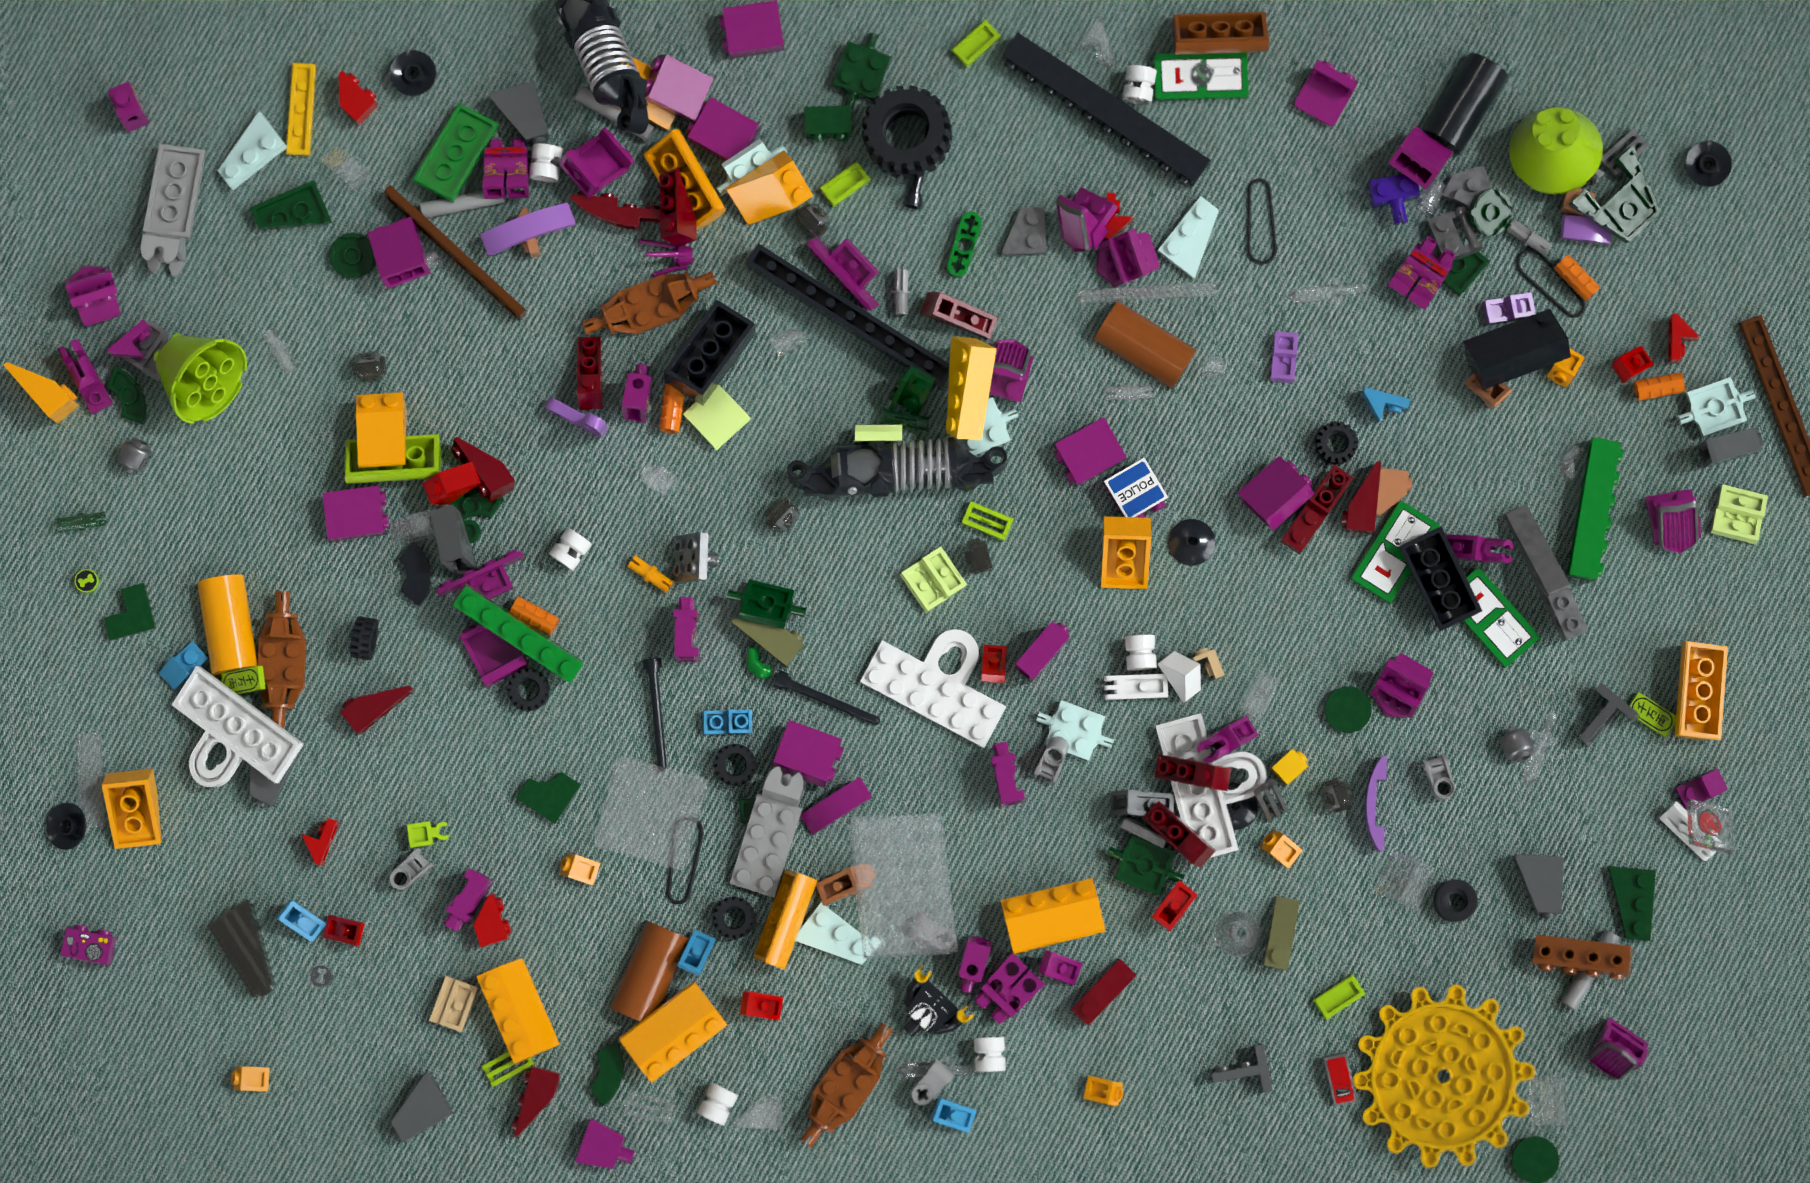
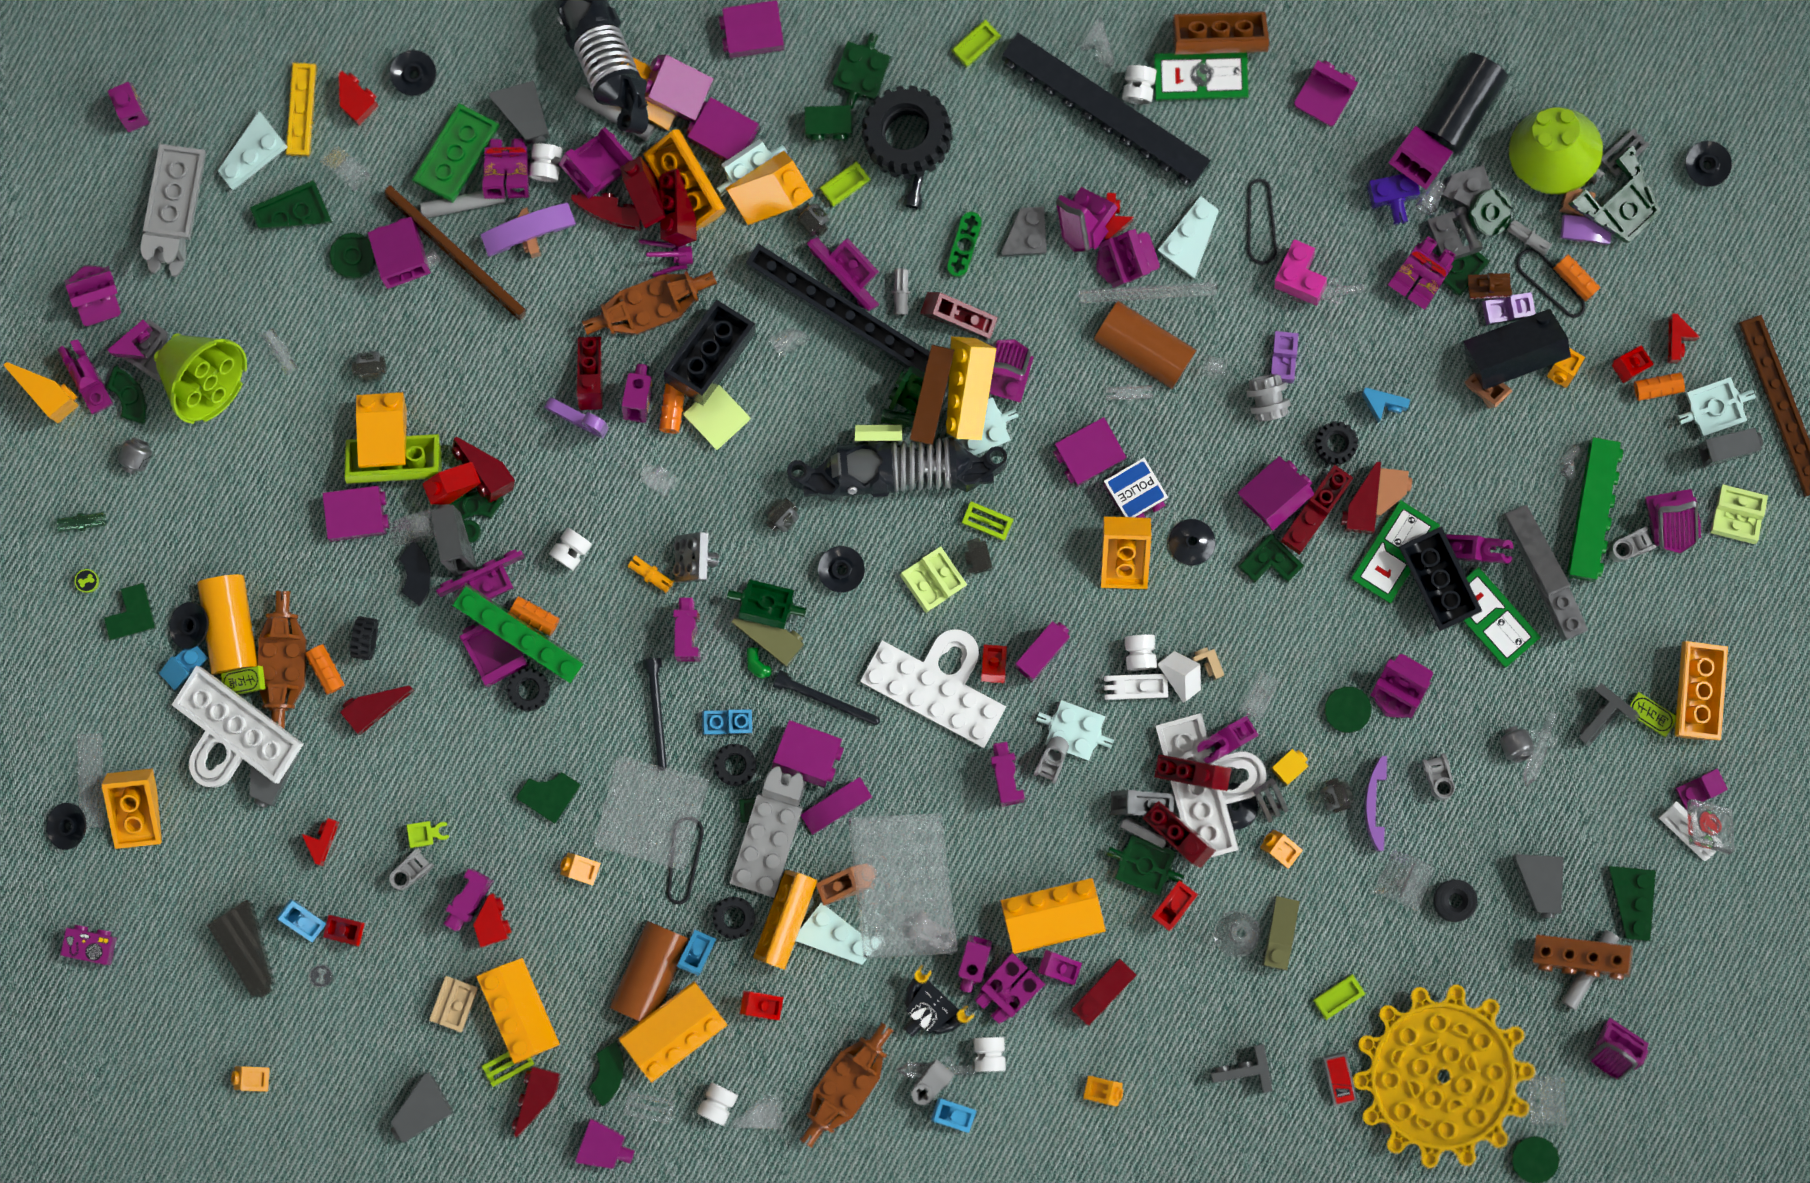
(182, 625): none -> black dish
(325, 669): none -> orange axle
(643, 191): none -> dark red slope
(838, 557): none -> black dish
(932, 394): none -> reddish brown slope
(1268, 397): none -> light grey piece
(1271, 554): none -> dark green tile
(1296, 277): none -> dark pink brick
(1489, 286): none -> reddish brown hips
(1634, 544): none -> light grey piece

